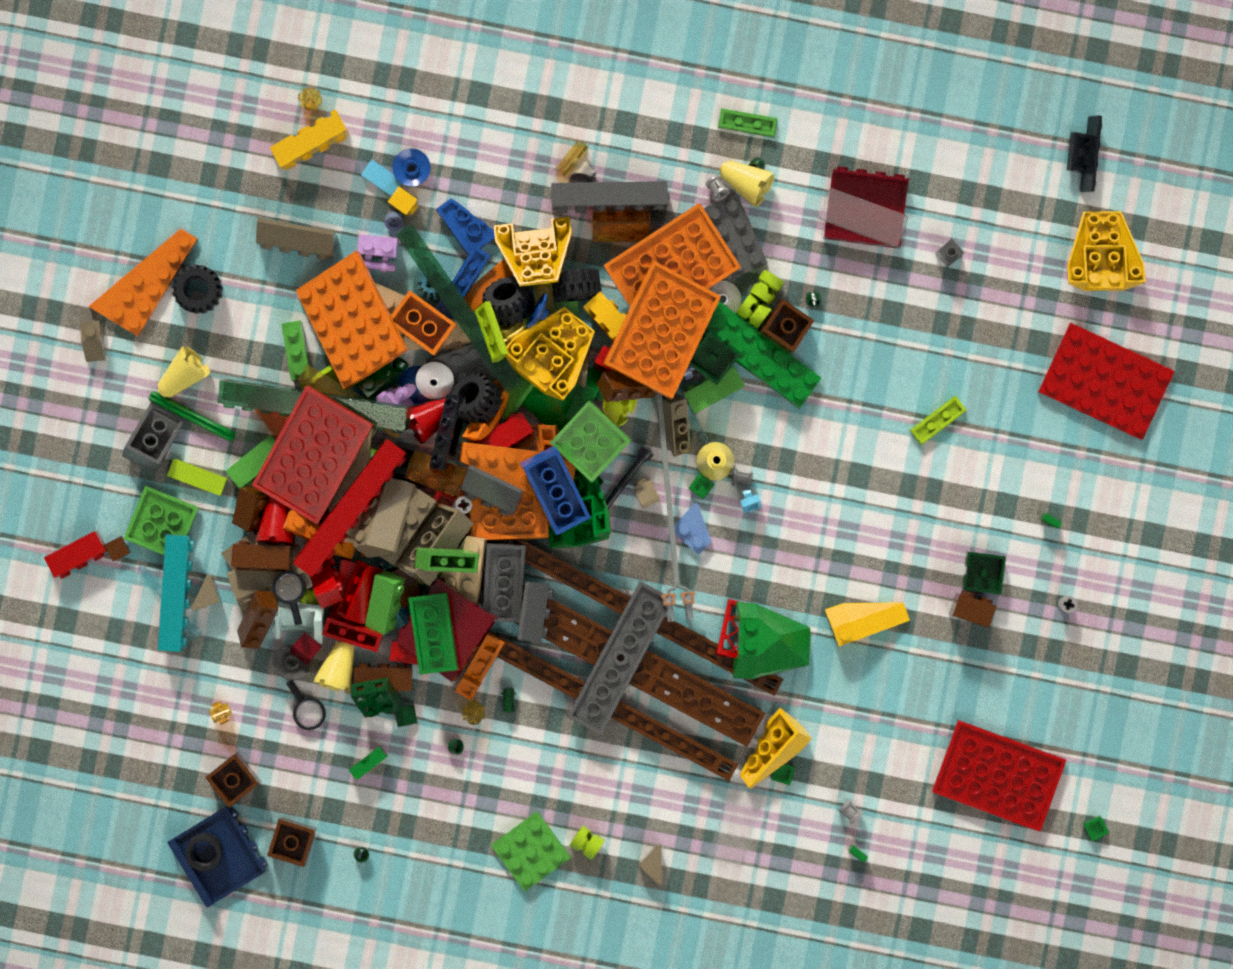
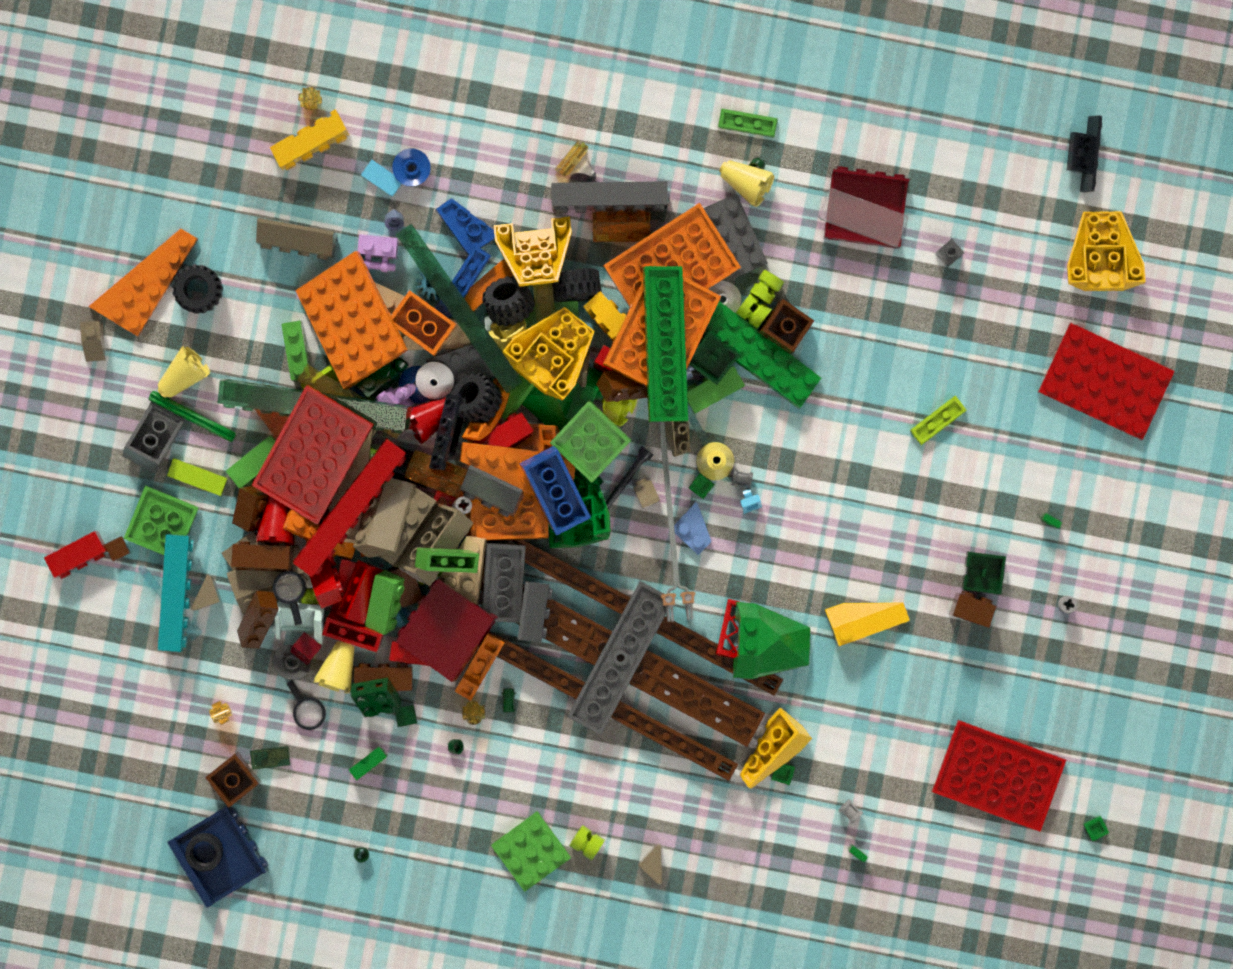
(270, 757): none -> clear green tile
(292, 842): reddish brown brick -> none
(403, 202): yellow brick -> none
(433, 633): green plate -> none
(491, 332): lime tile -> none
(539, 311): blue dish -> none
(665, 344): none -> green plate
(717, 187): light grey bush -> none
(813, 298): dark green hinge -> none

